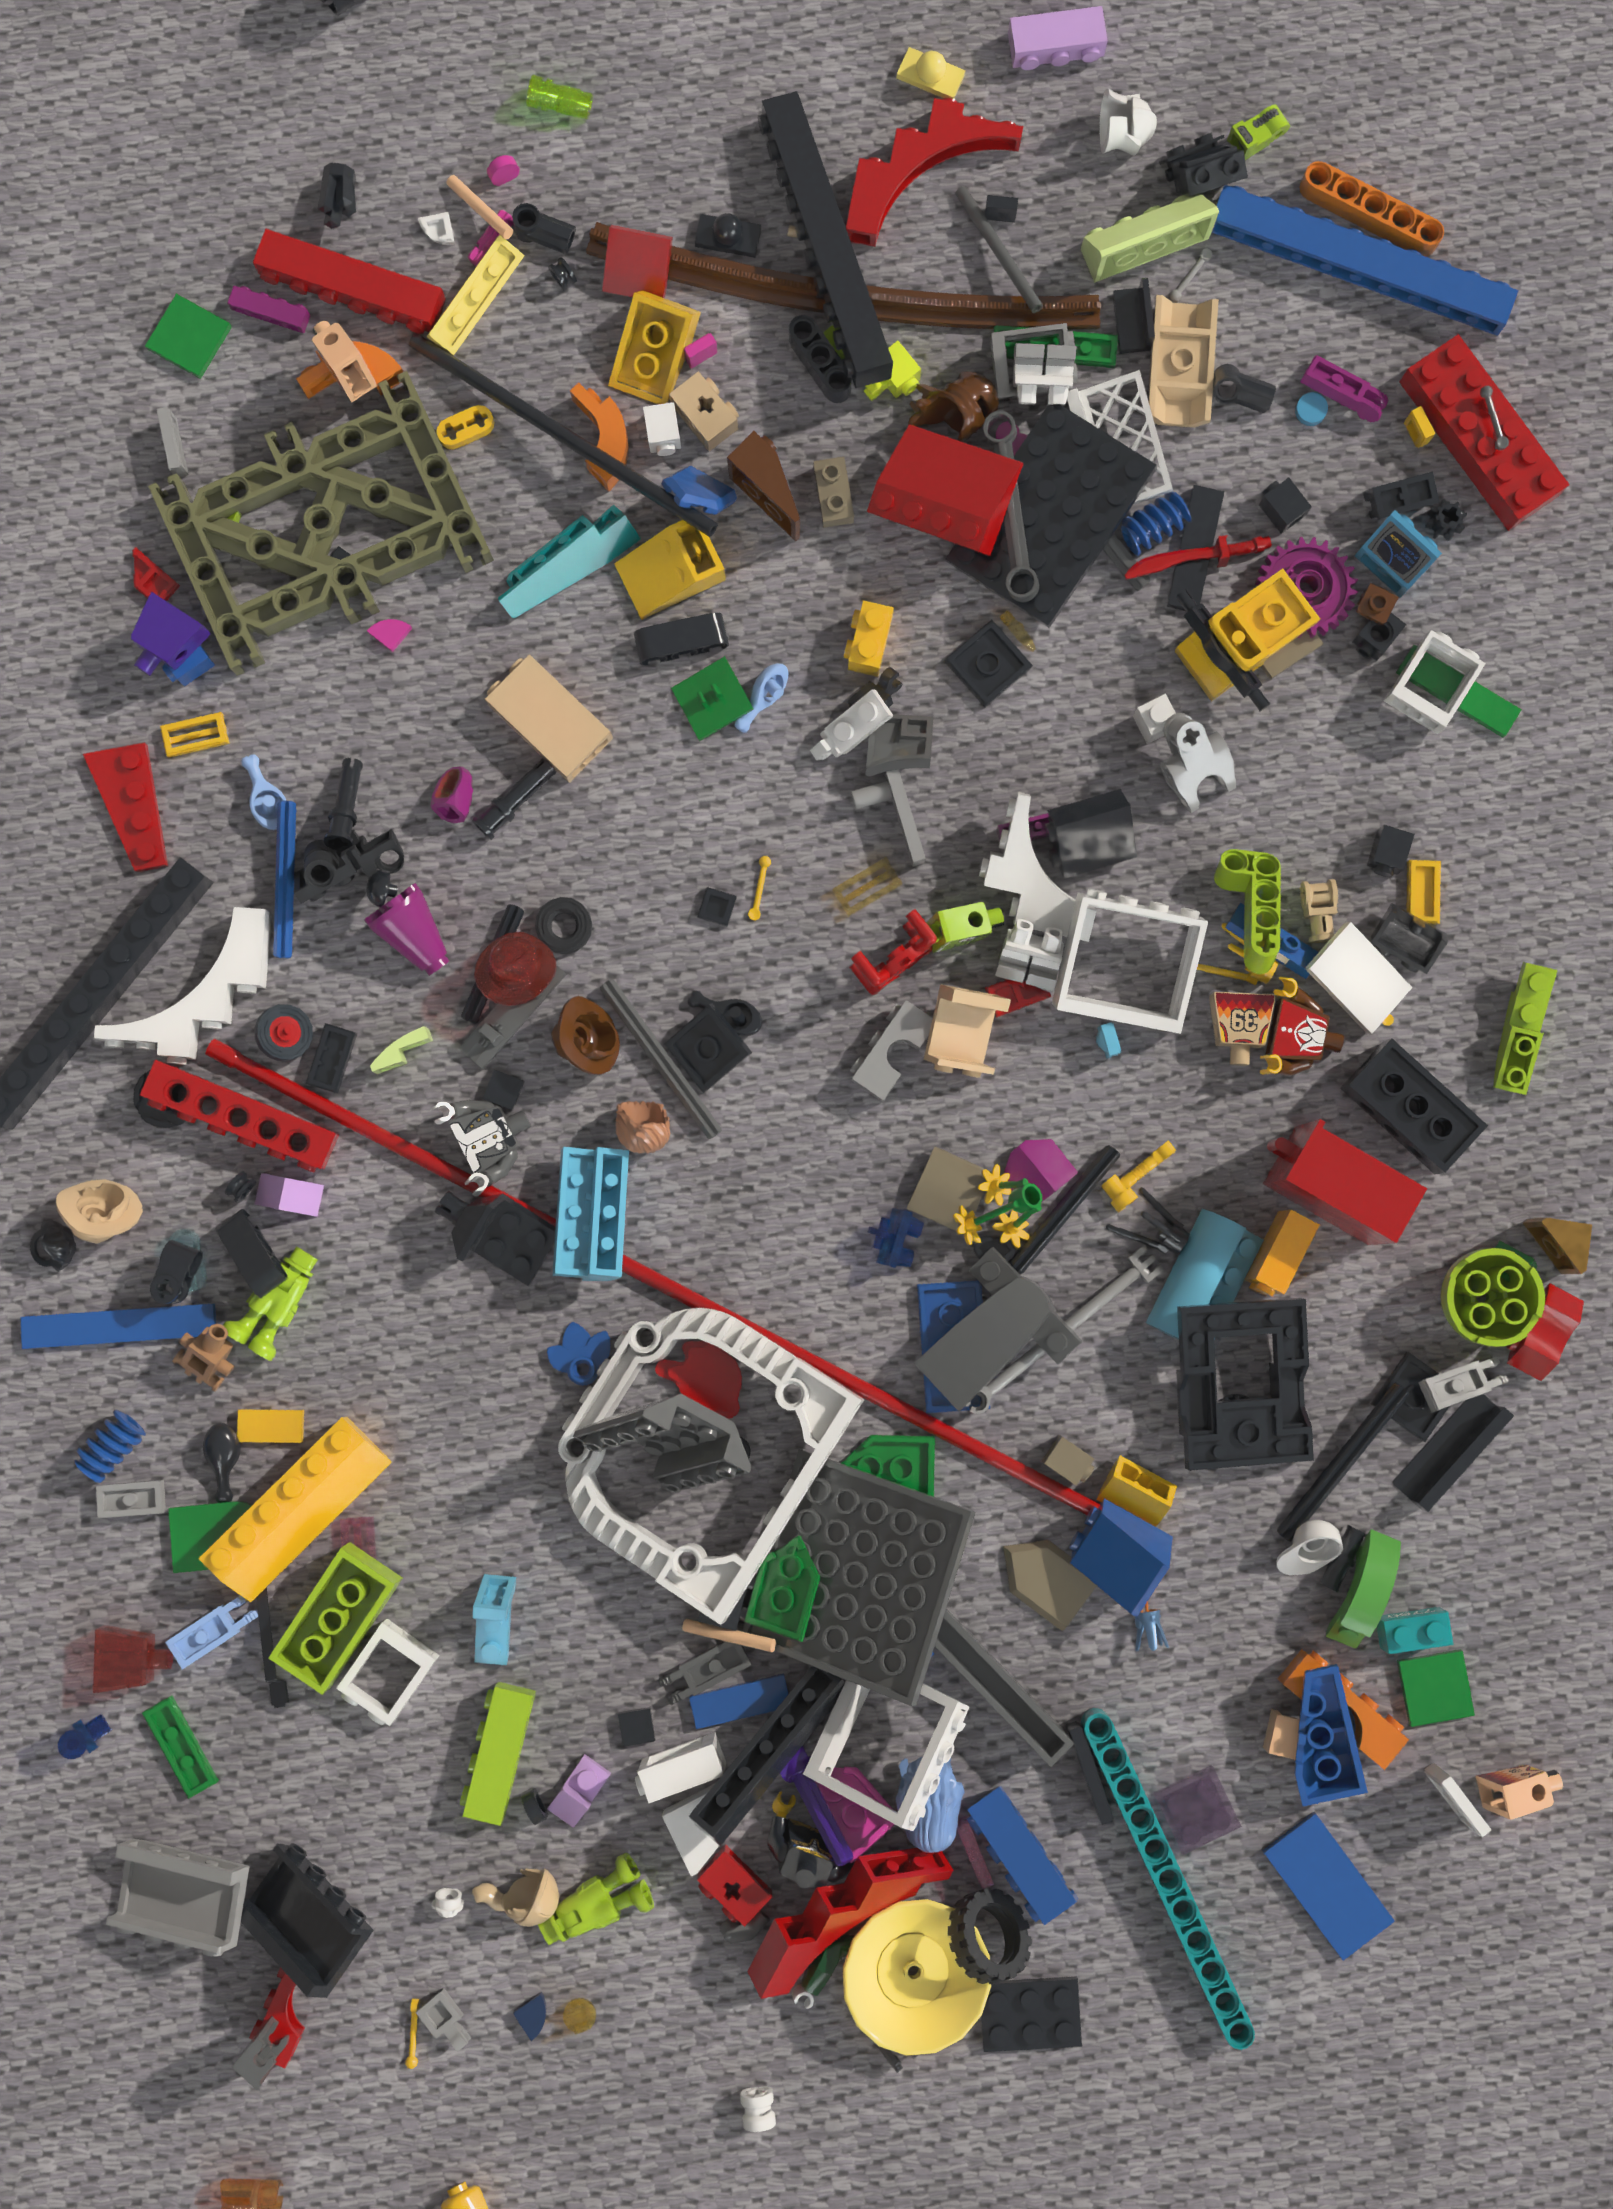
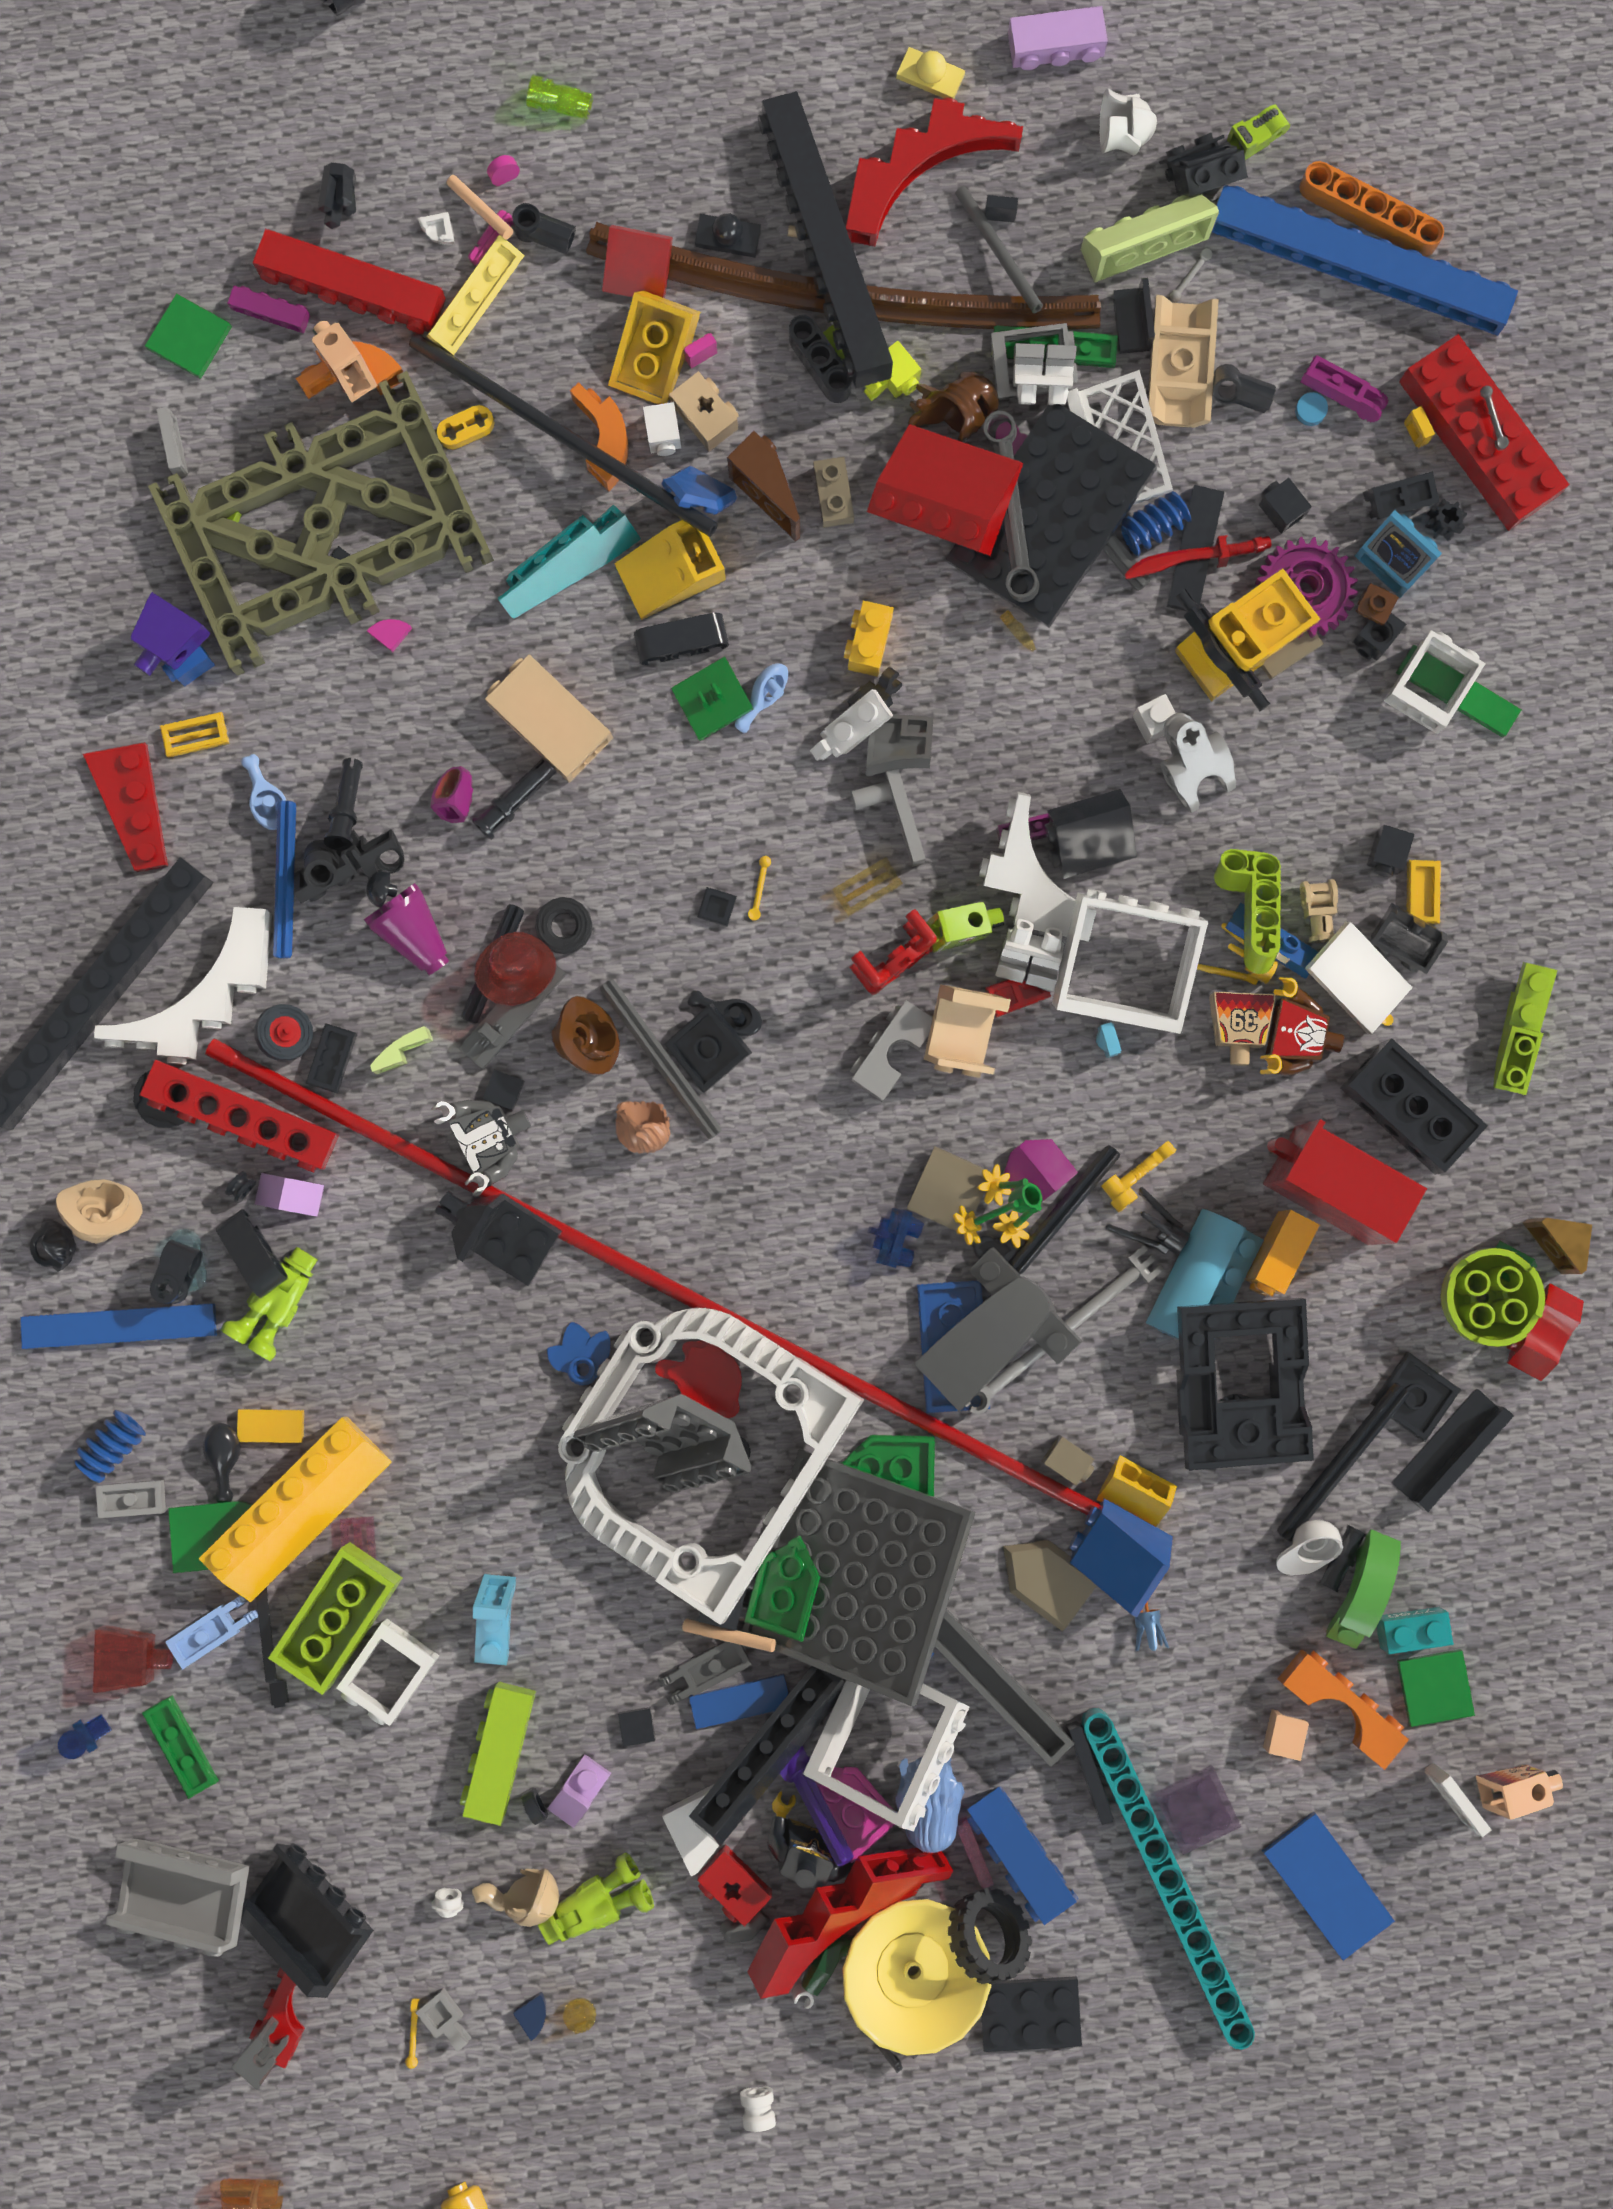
(151, 578): red tile -> none
(206, 1355): medium nougat piece -> none
(562, 273): black bush -> none
(591, 1213): medium azure brick -> none
(680, 1768): white window -> none
(988, 663): black tile -> none
(1326, 1744): blue wedge -> none
(1460, 1384): light grey hinge -> none

